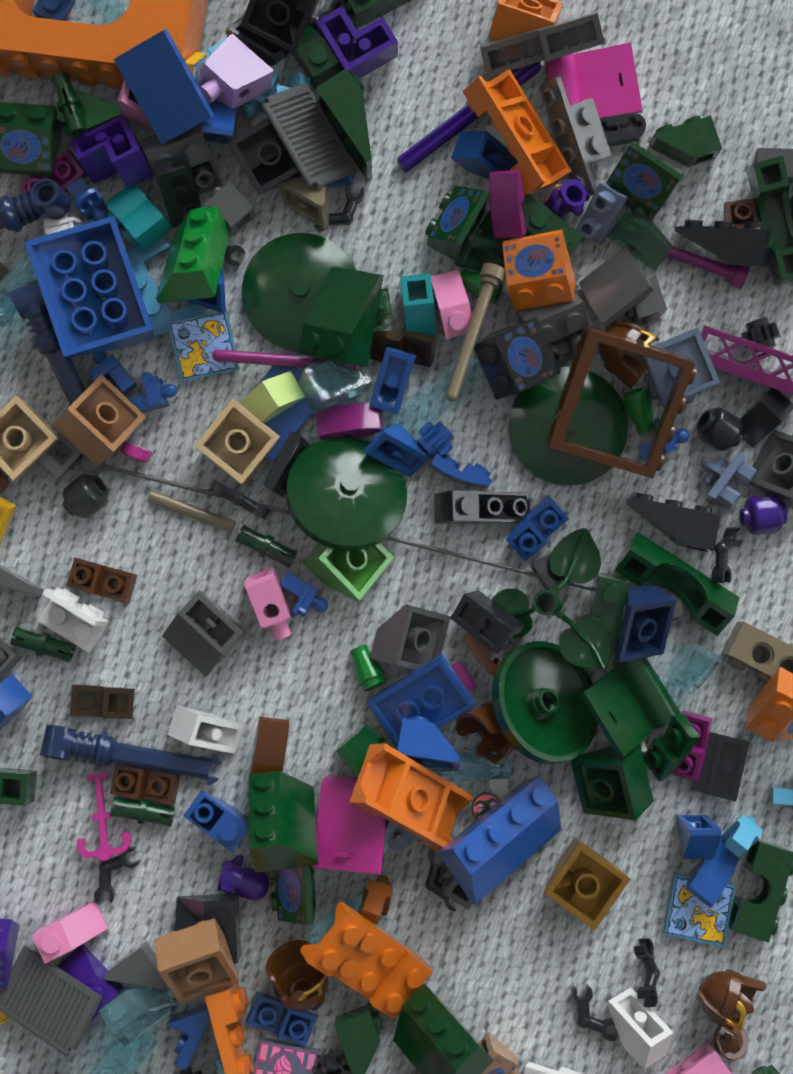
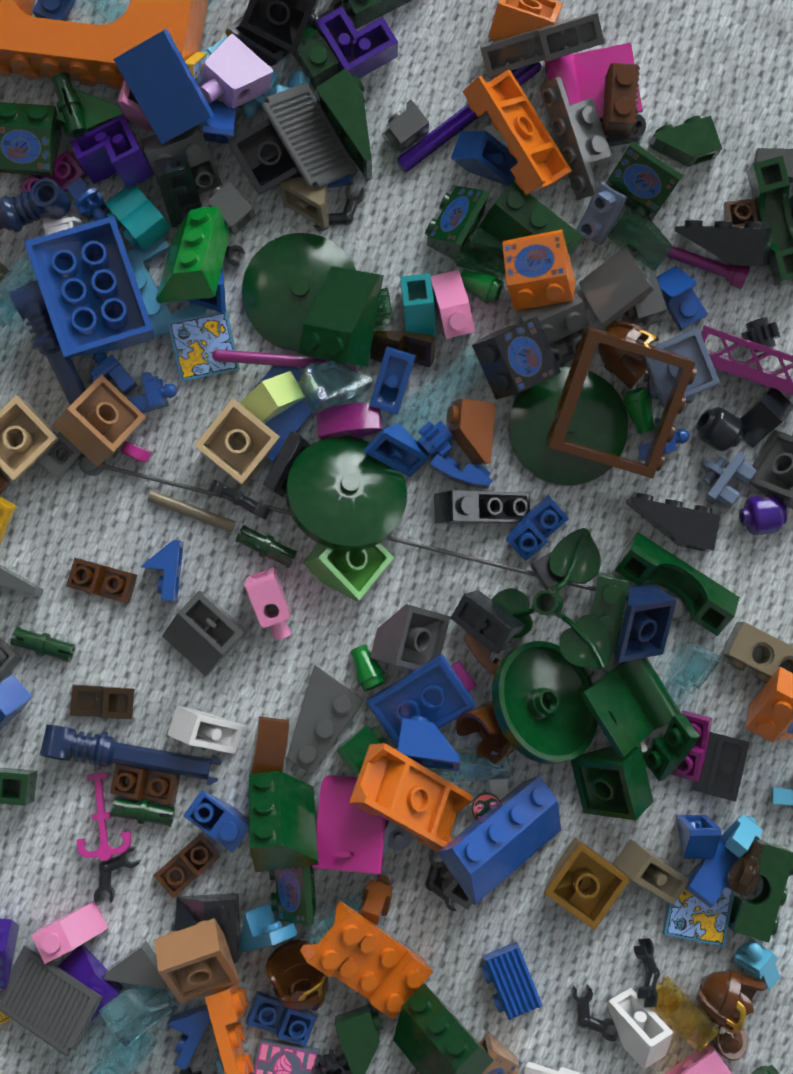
(73, 620): white bracket -> none
(85, 496): pearl dark grey head -> none
(170, 561): none -> blue slope
(186, 865): none -> reddish brown slope
(243, 880): dark purple animal -> none
(263, 930): none -> dark azure slope
(307, 594): blue piece -> none
(321, 720): none -> dark grey wing
(406, 127): none -> dark grey brick
(473, 428): none -> dark orange slope
(491, 276): dark tan piece -> none
(506, 204): magenta slope -> none
(512, 980): none -> blue brick
(567, 198): dark purple animal -> none
(620, 99): none -> reddish brown brick
(651, 872): none -> dark tan slope
(680, 297): none -> blue slope
(684, 1015): none -> clear yellow slope
(721, 572): black arm -> none
(746, 870): none -> dark brown piece
(758, 962): none -> medium azure piece

